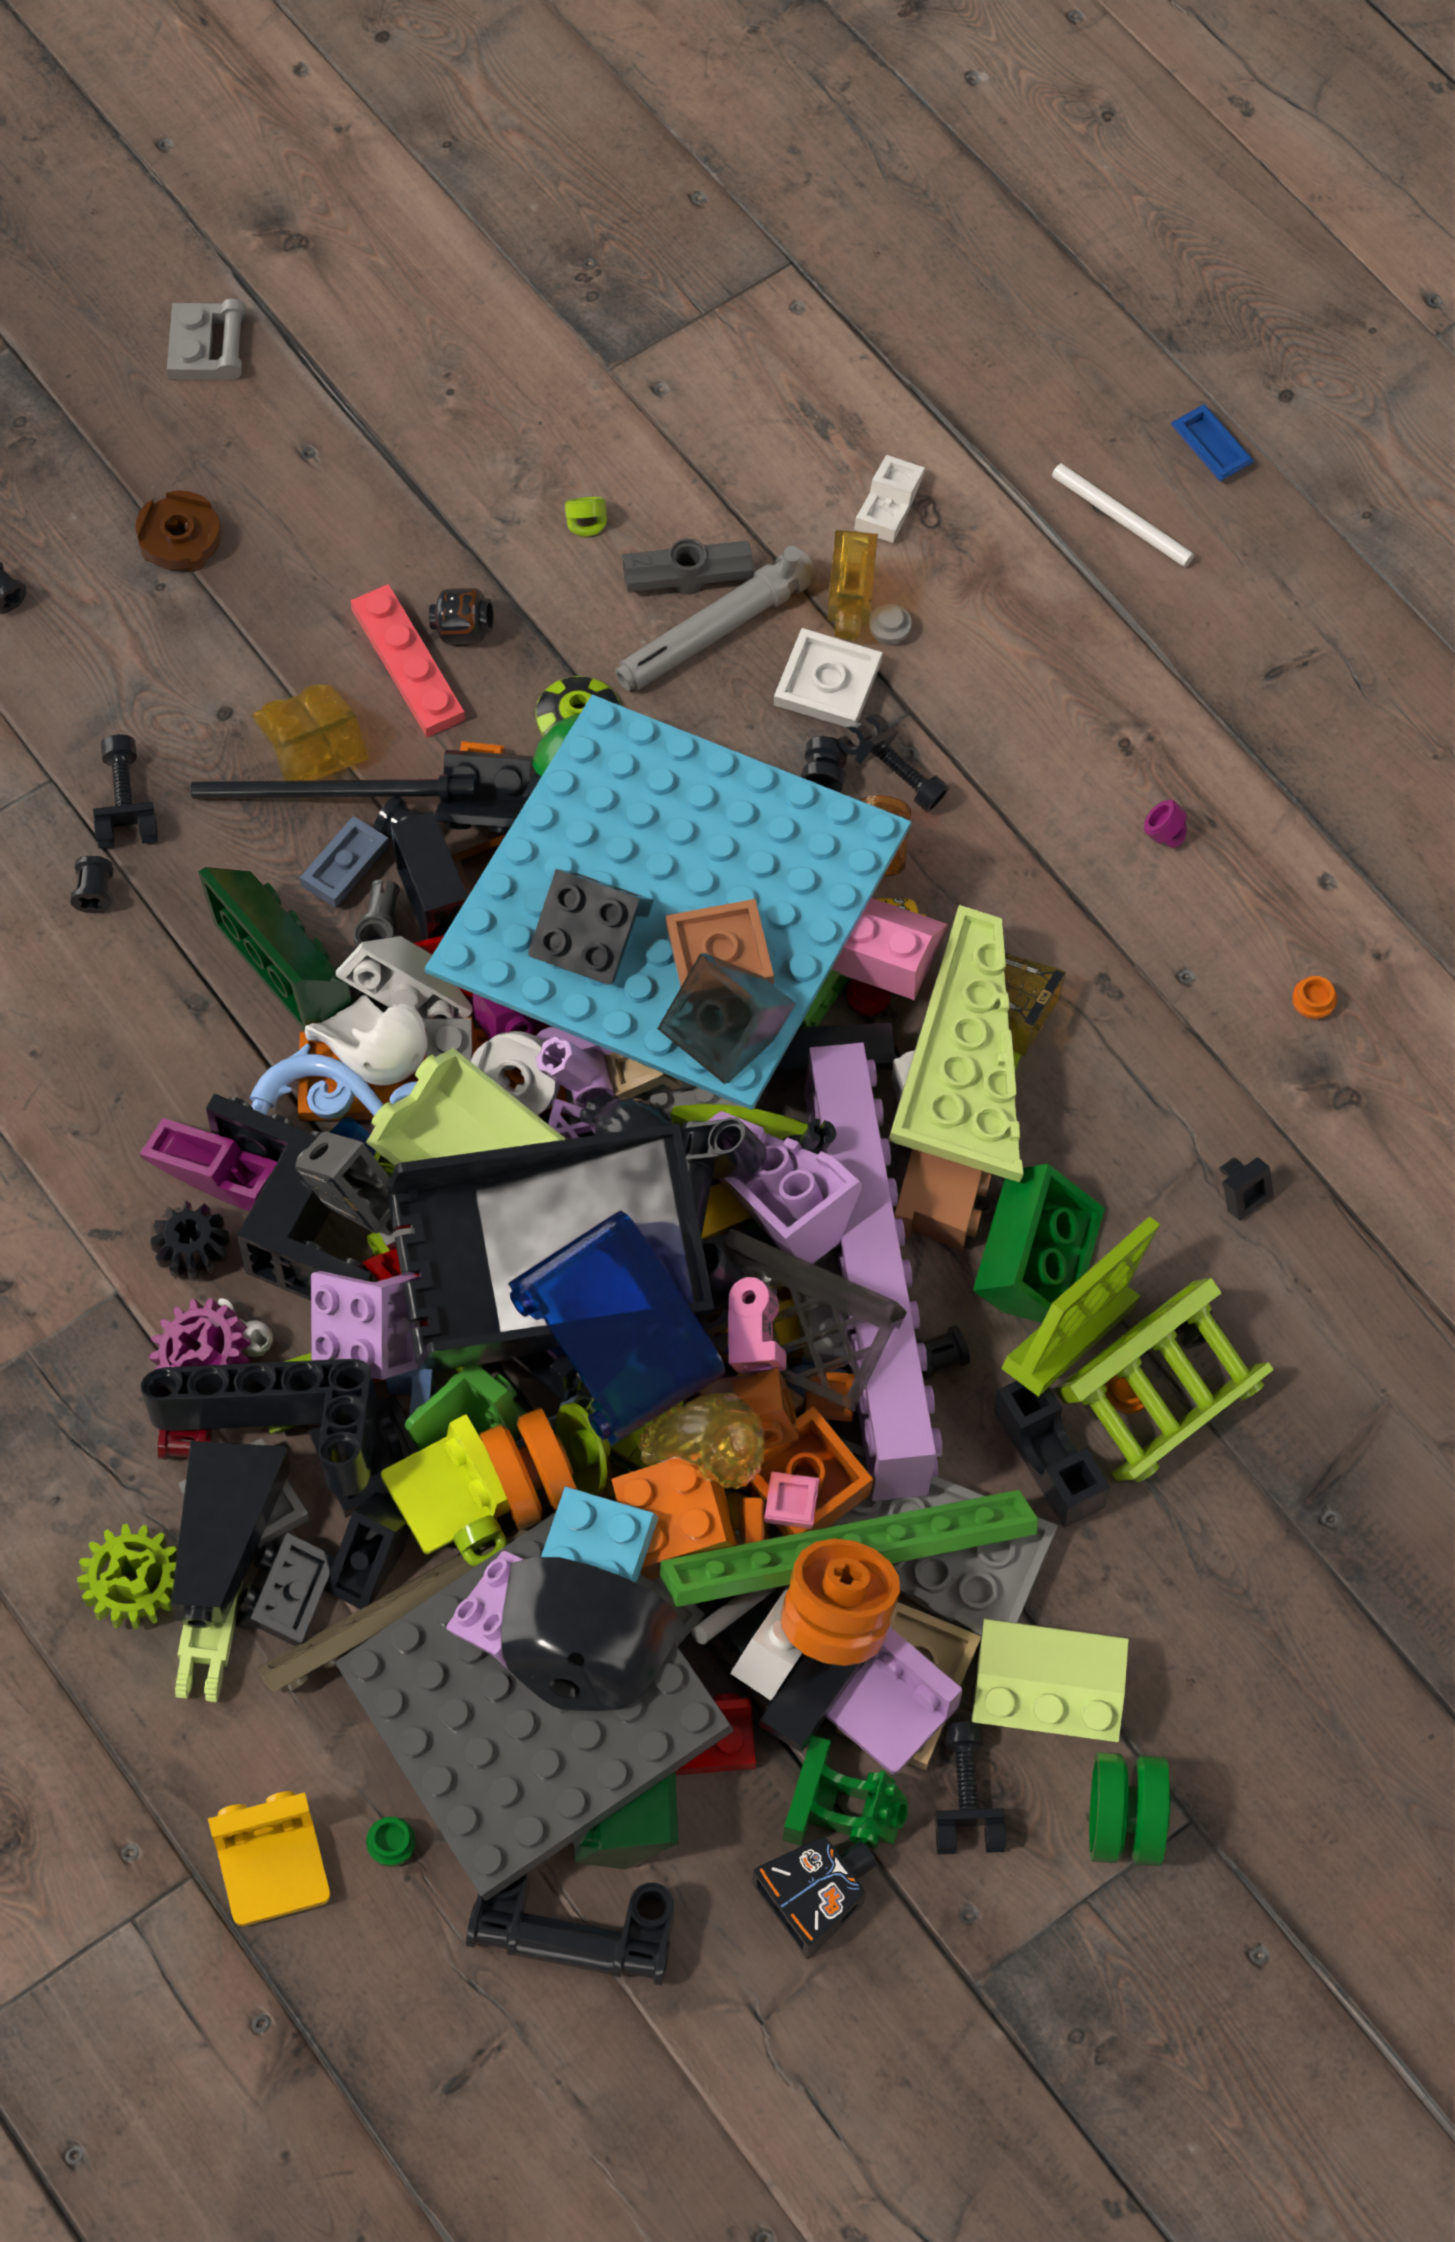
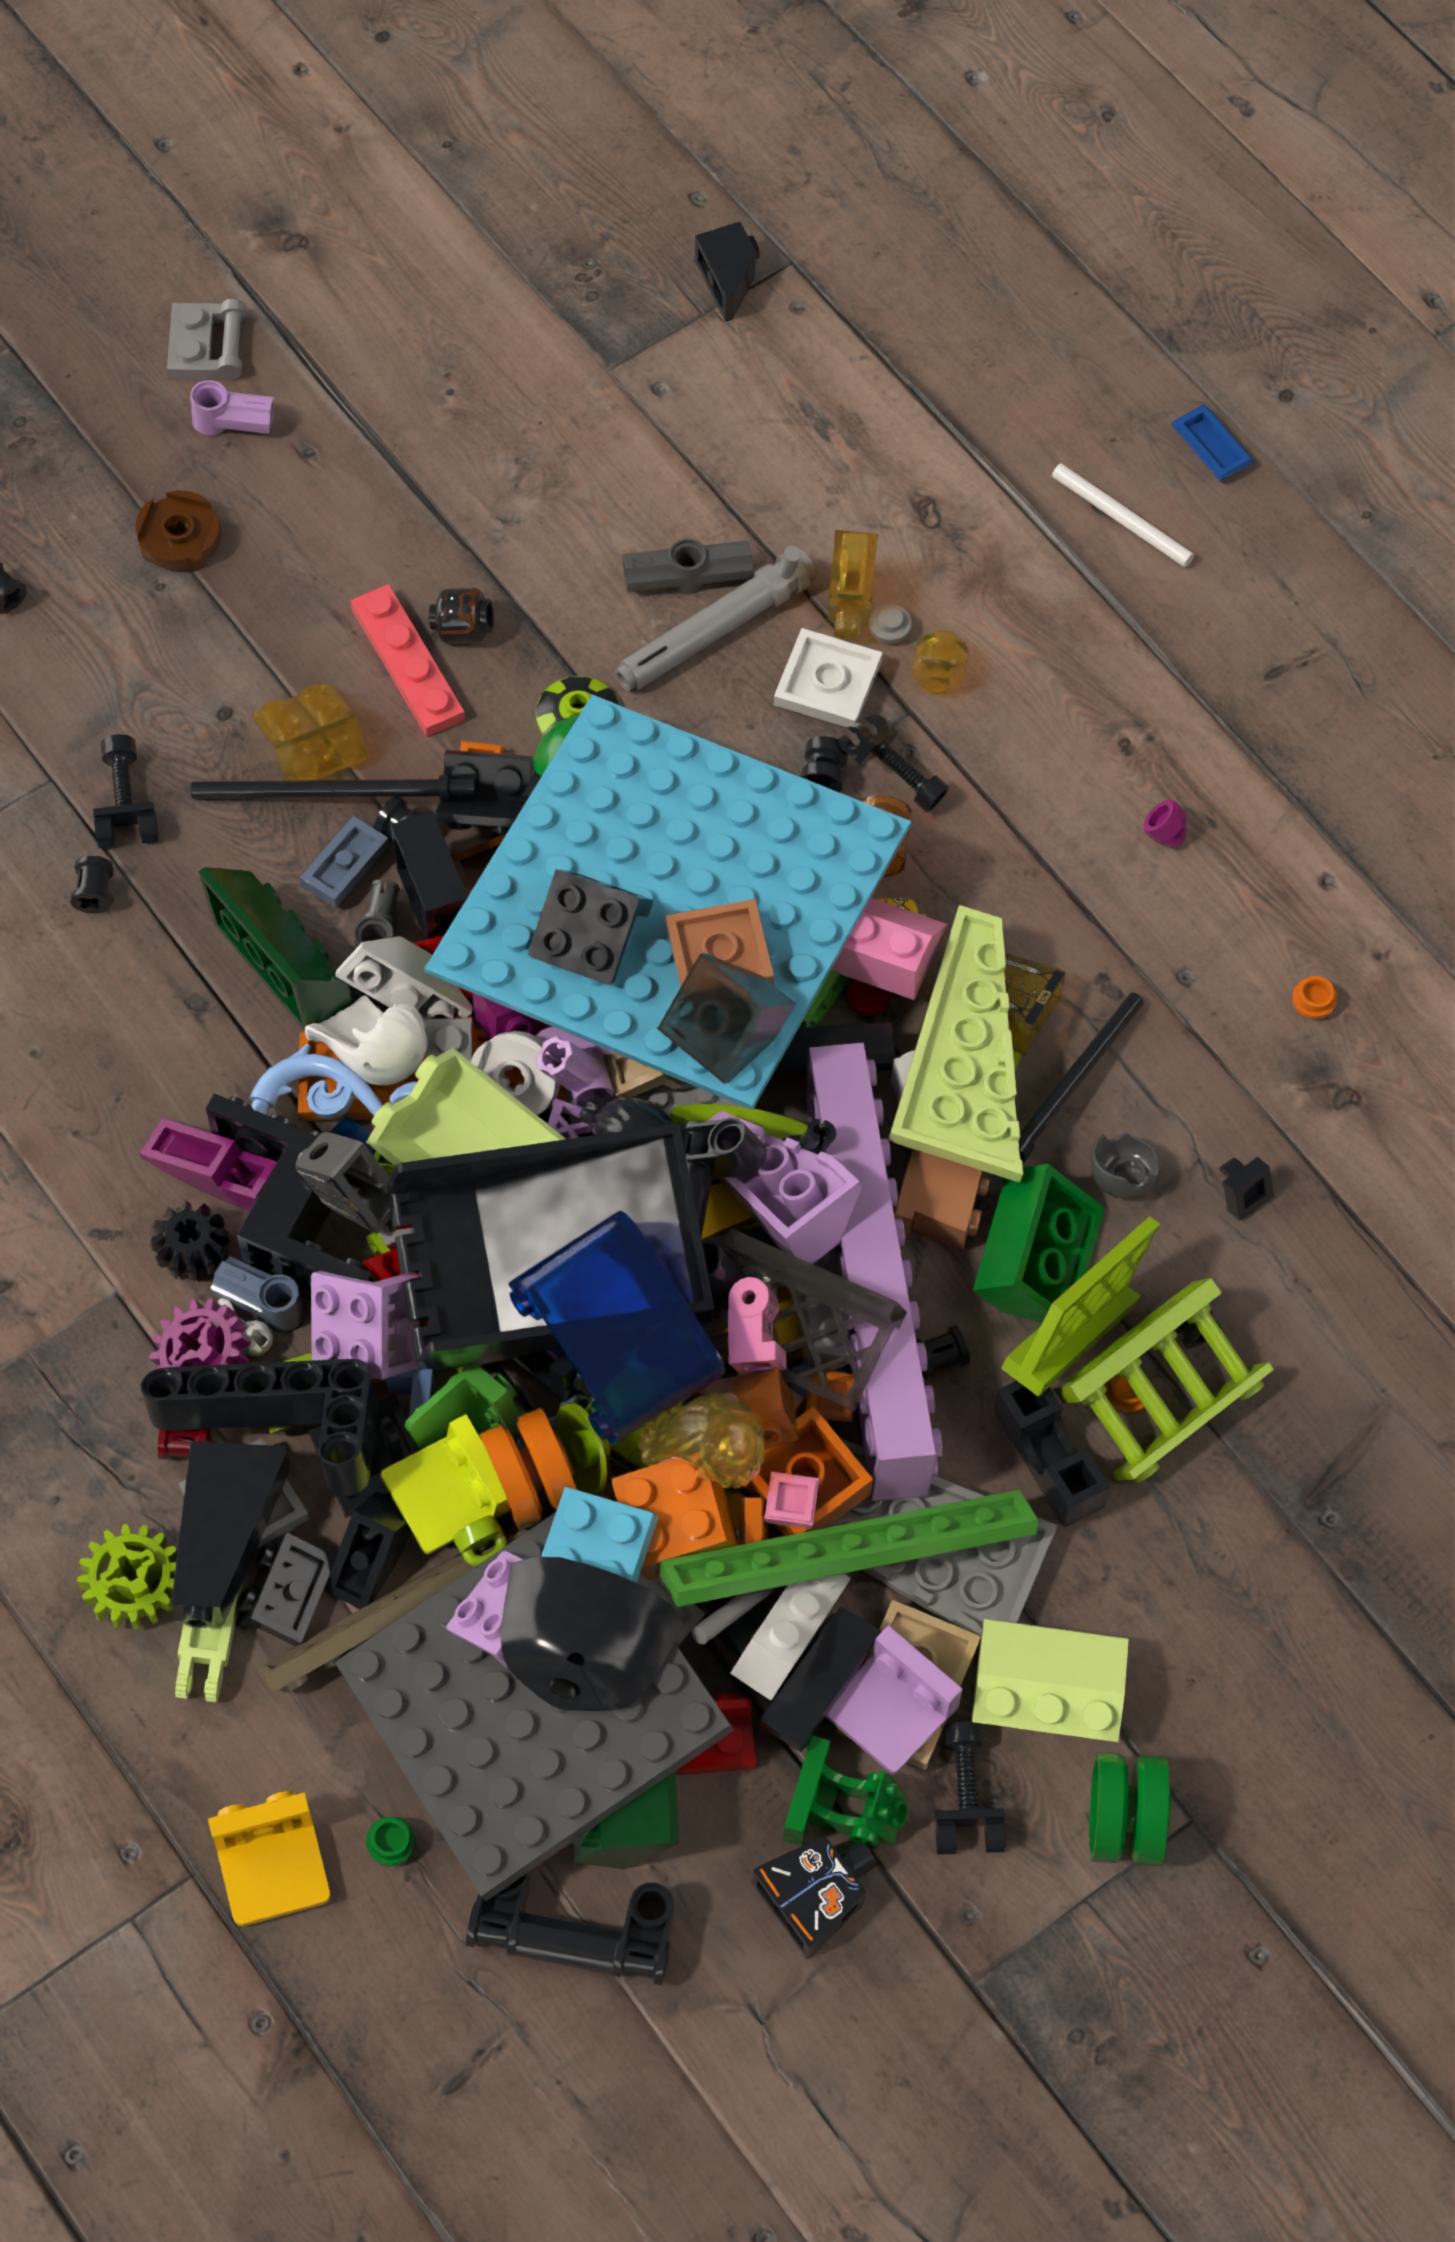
(218, 410): none -> lavender piece
(257, 1293): none -> sand blue piece
(585, 508): lime tile -> none
(727, 265): none -> black slope
(840, 1601): orange wheel -> none
(889, 498): white slope -> none
(940, 660): none -> clear yellow head
(1074, 1078): none -> black bar
(1124, 1165): none -> dark grey hair

